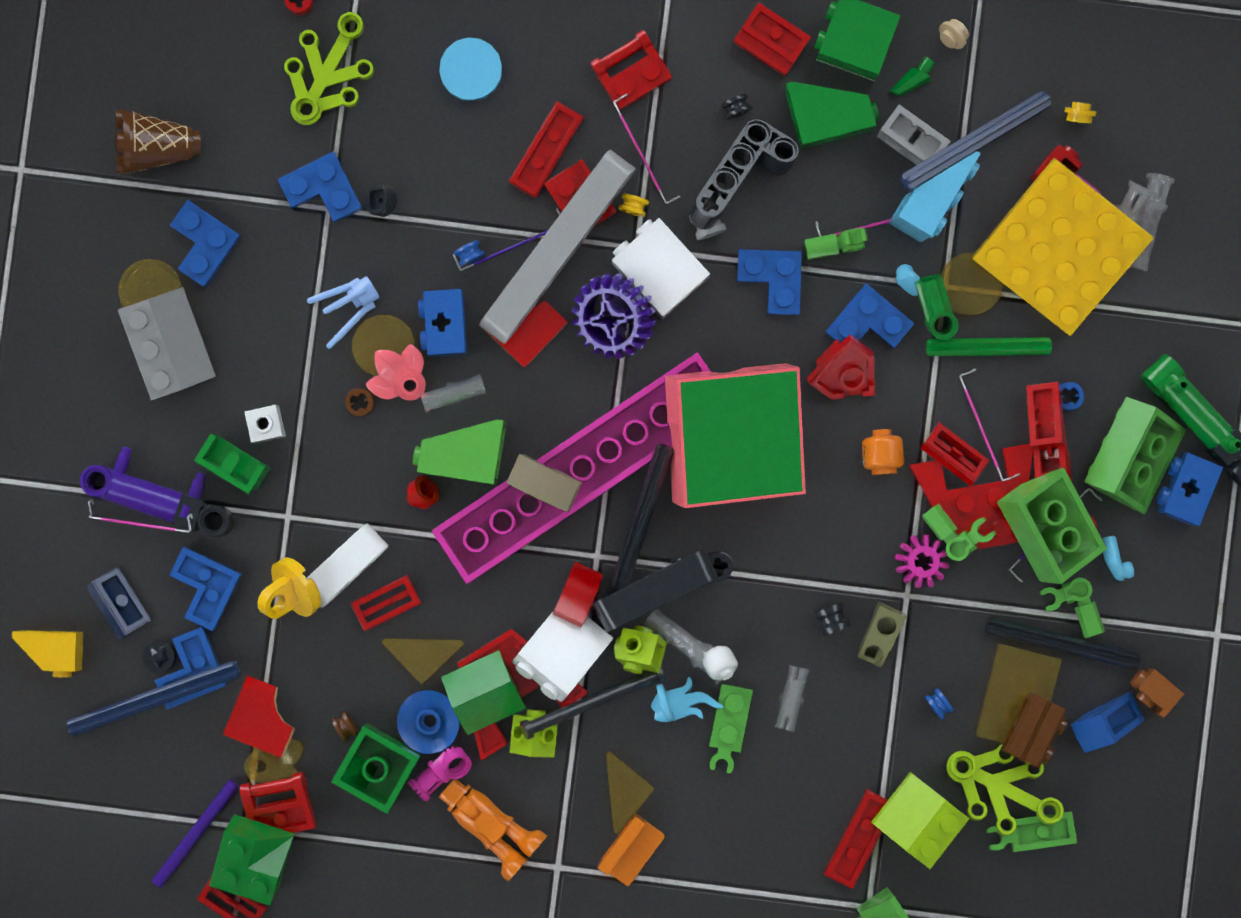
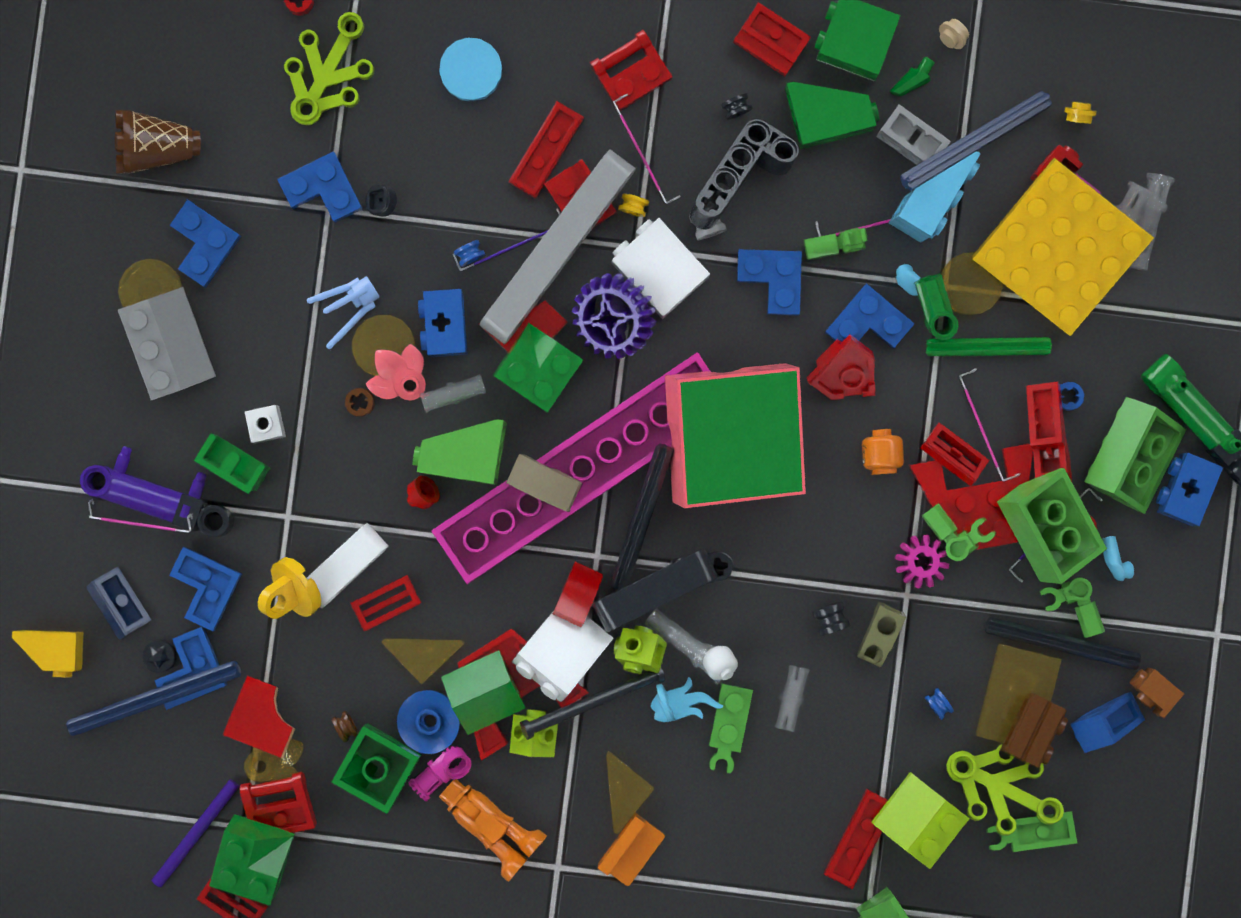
(537, 367): none -> green slope

